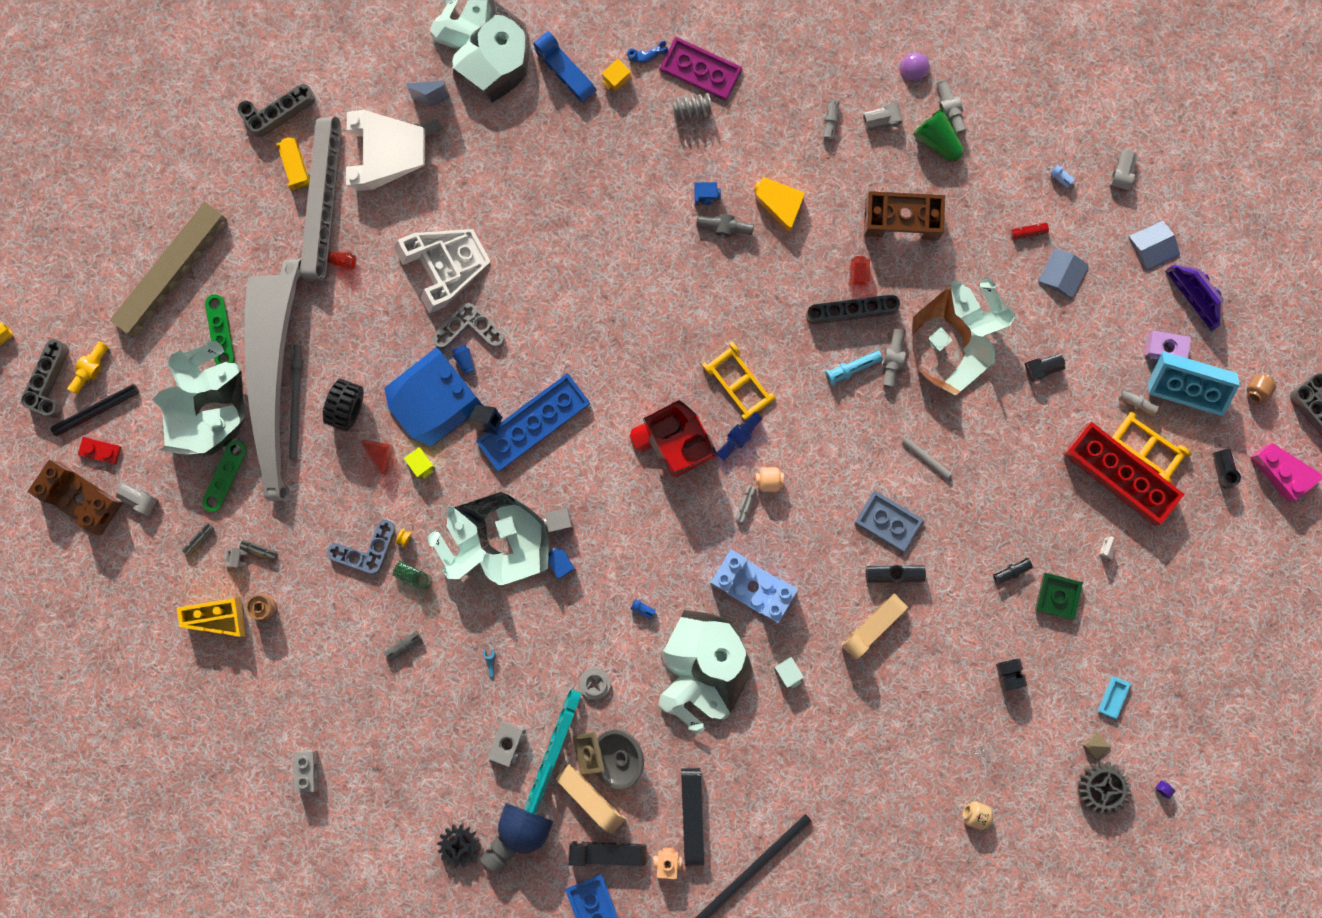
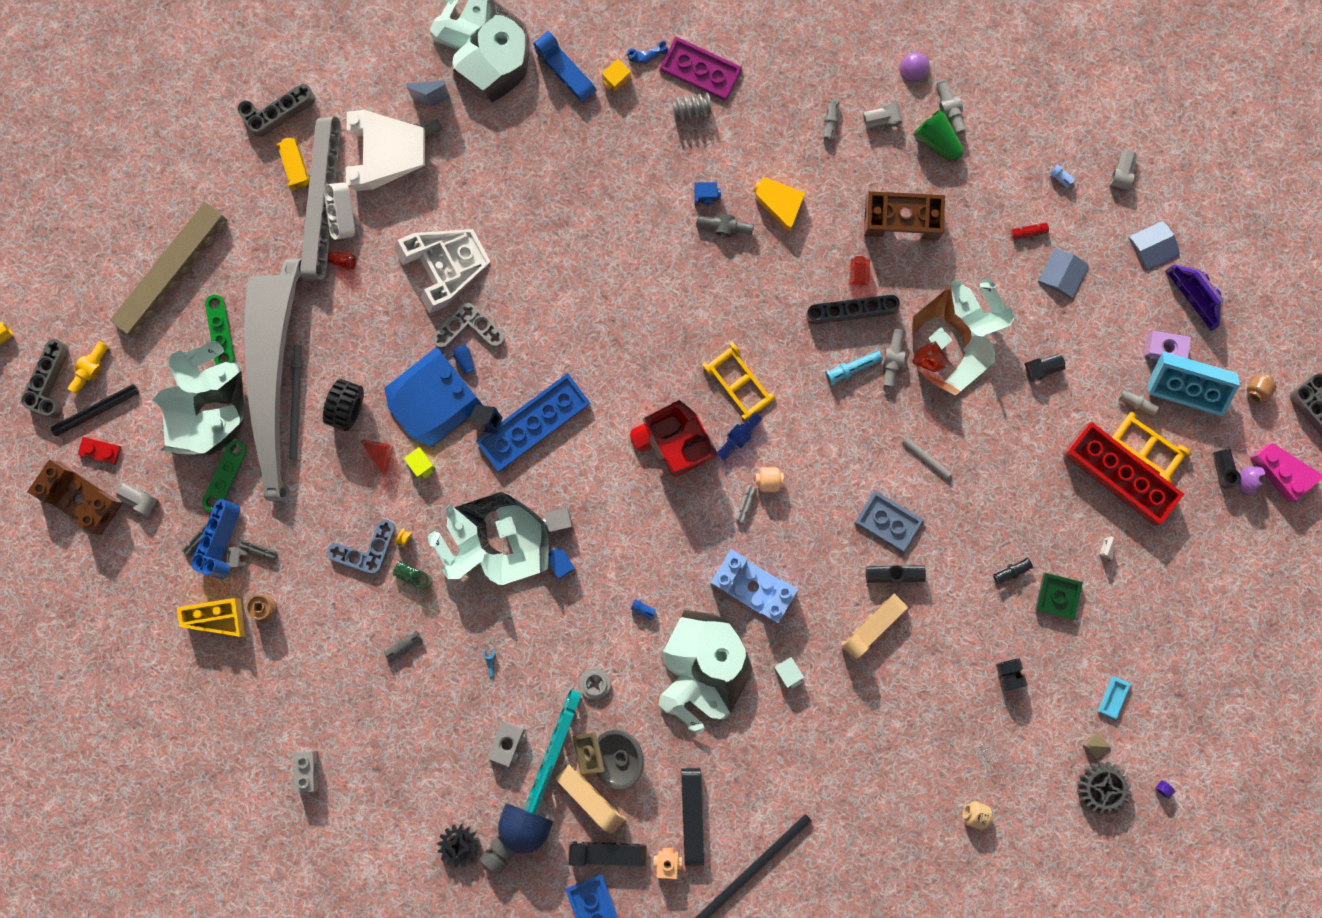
(215, 539): none -> blue beam
(339, 211): none -> white beam
(931, 357): none -> clear red slope
(1250, 479): none -> medium lavender hair

